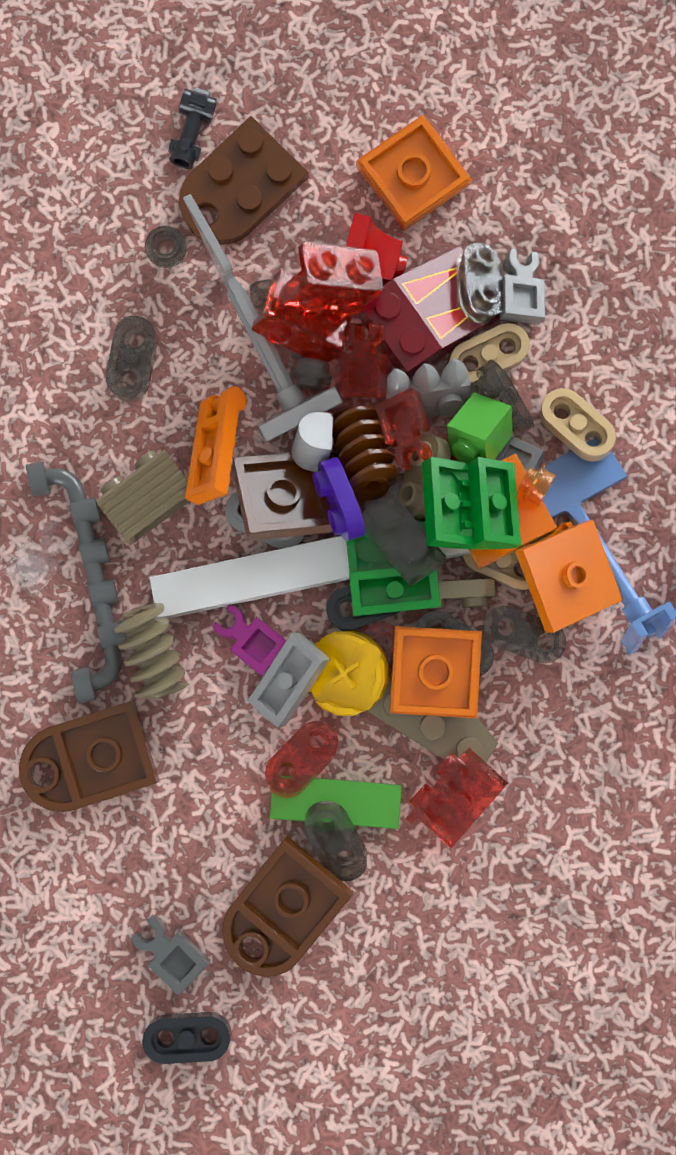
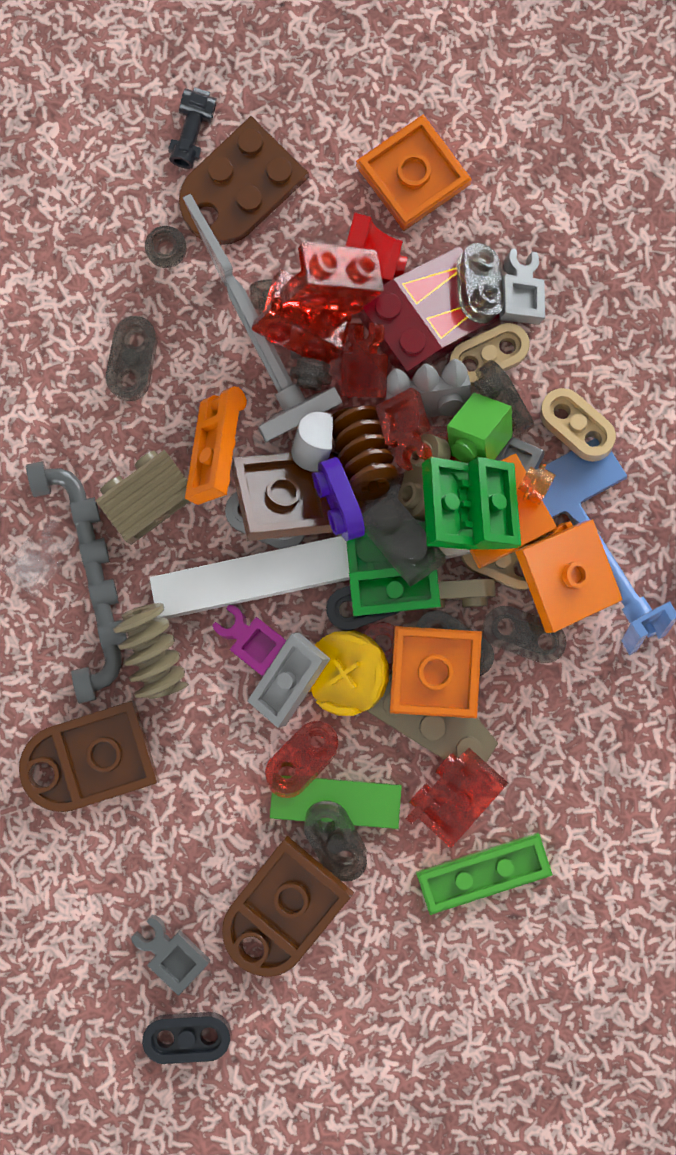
(484, 873): none -> bright green tile

